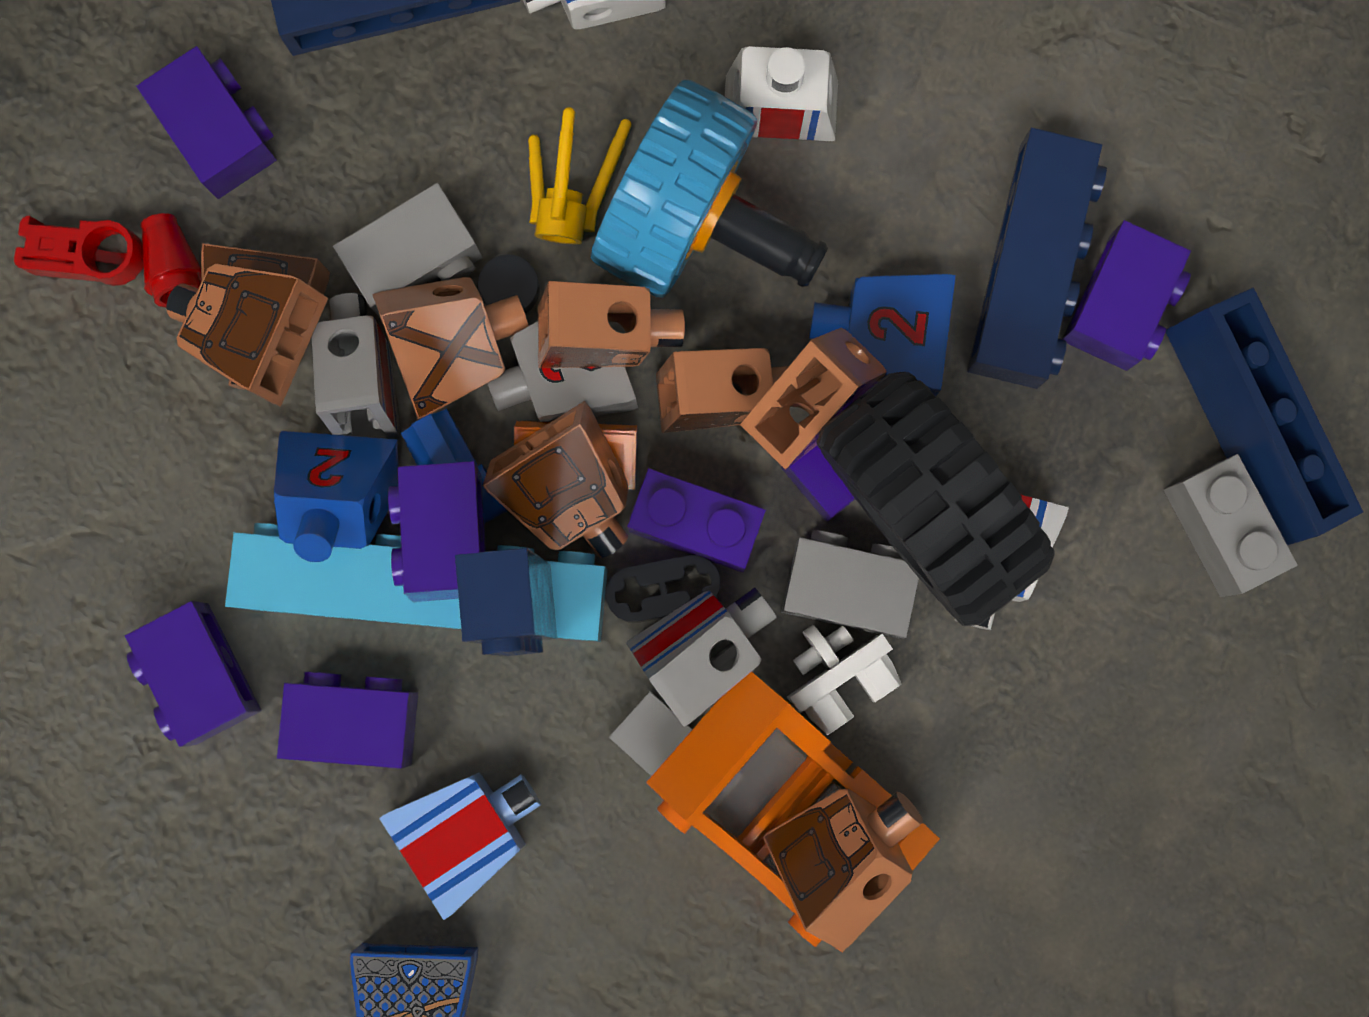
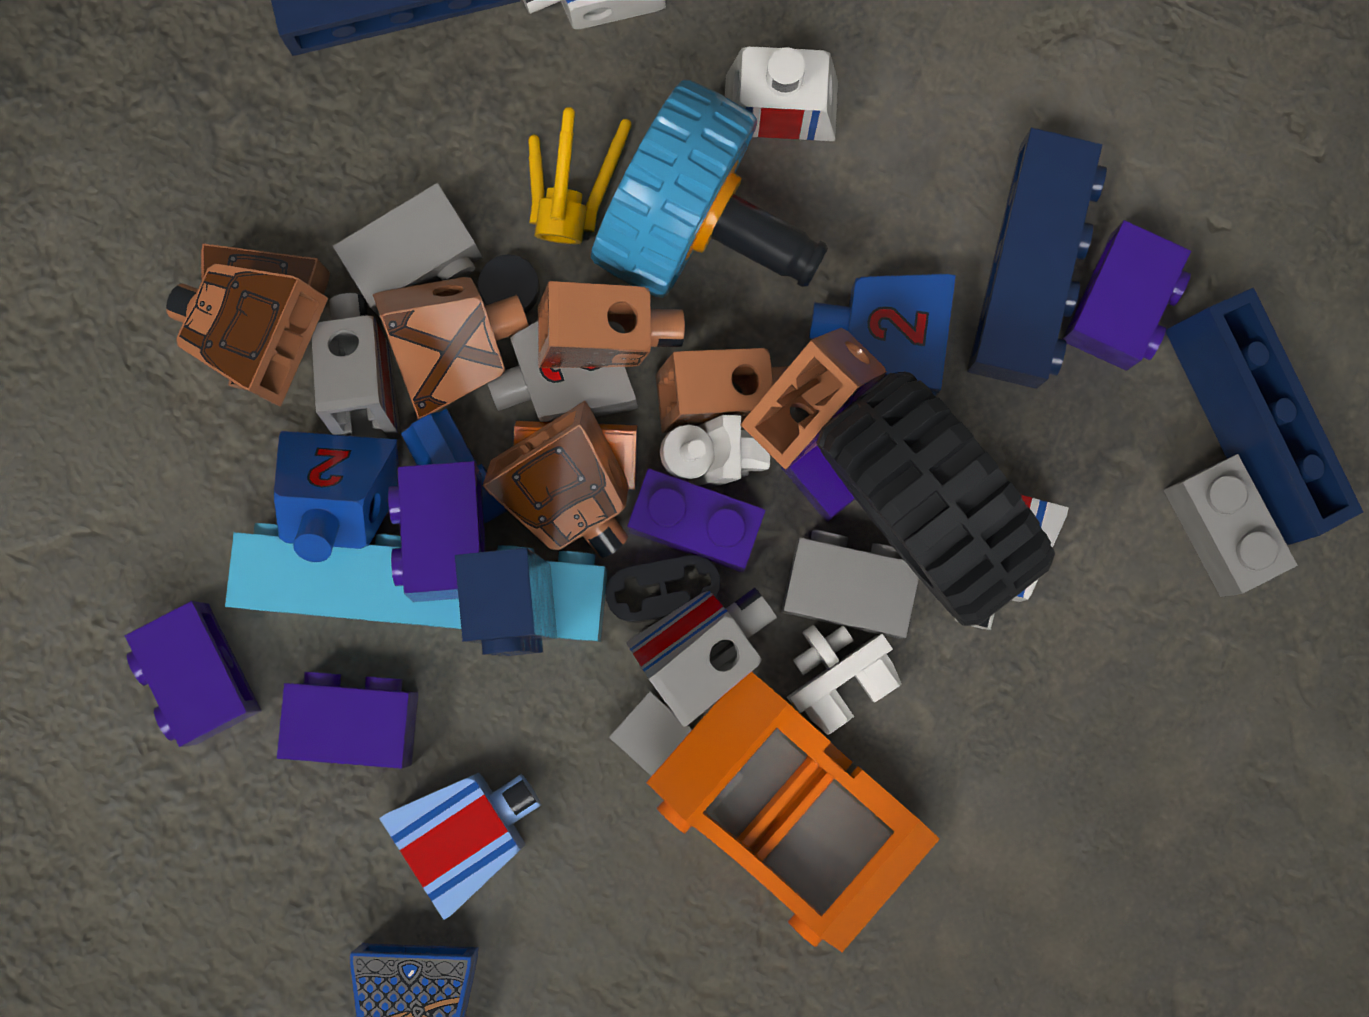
(73, 251): red piece -> none
(167, 257): red cone -> none
(207, 122): dark purple brick -> none
(712, 452): none -> white hips
(844, 862): torso -> none

